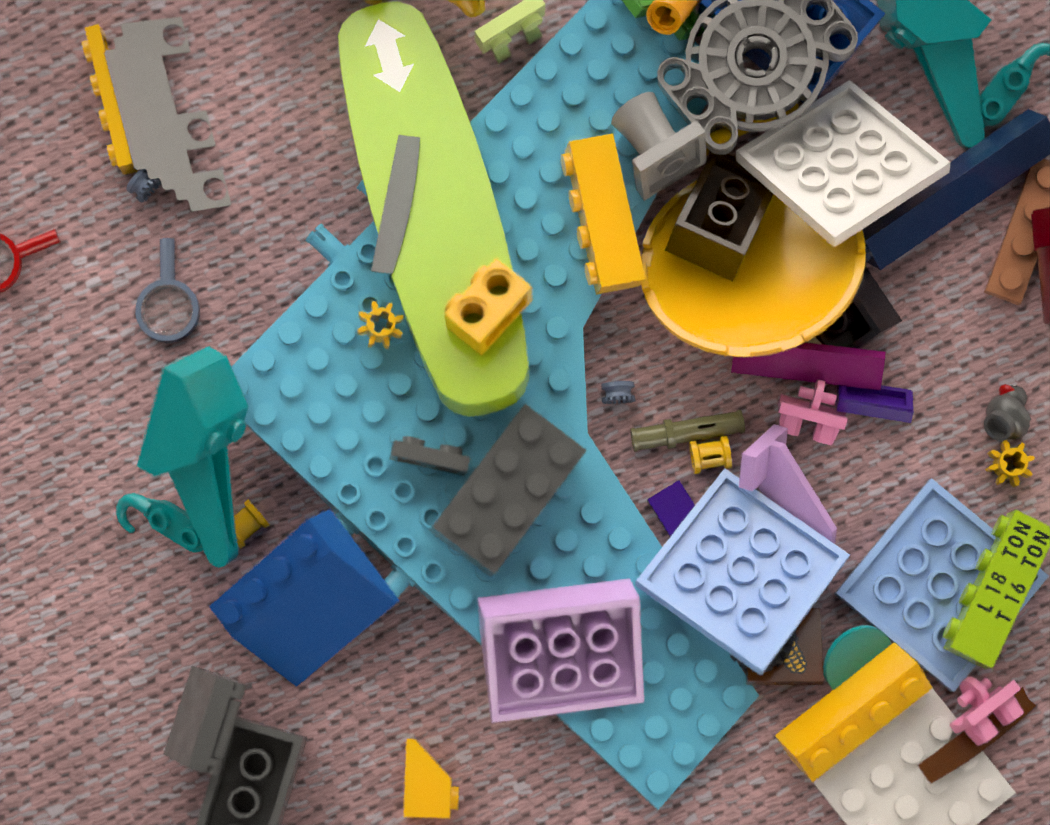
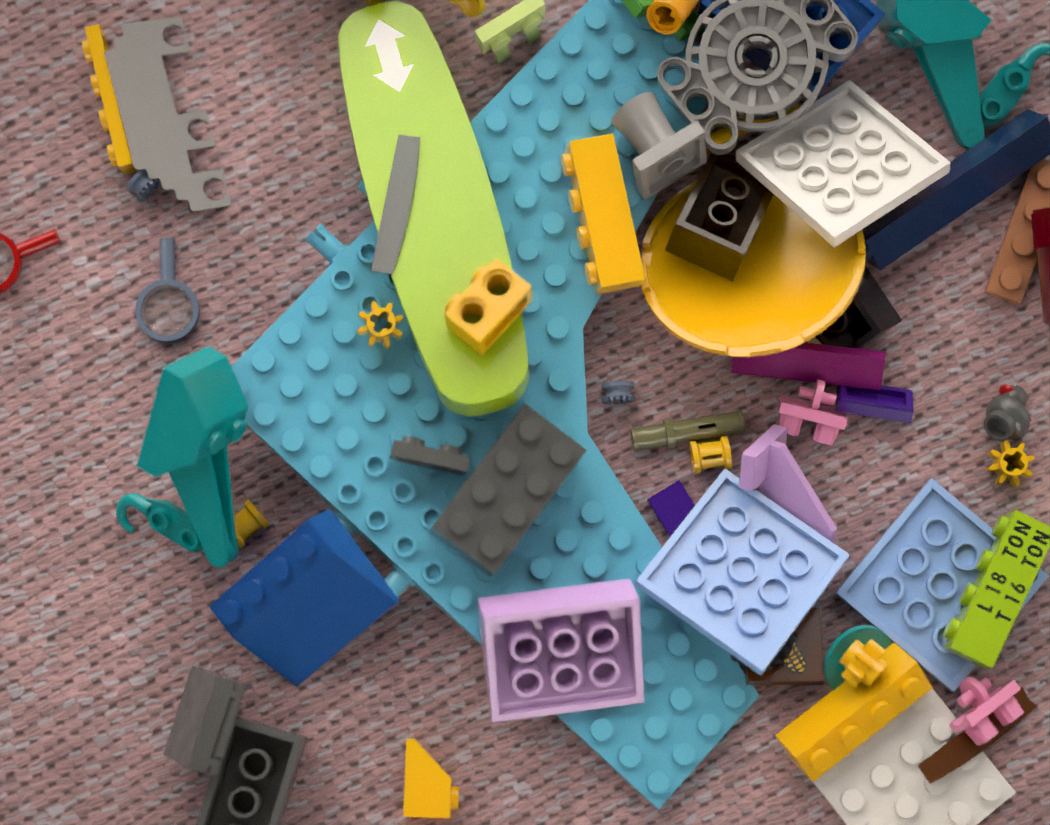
(863, 663): none -> yellow gear

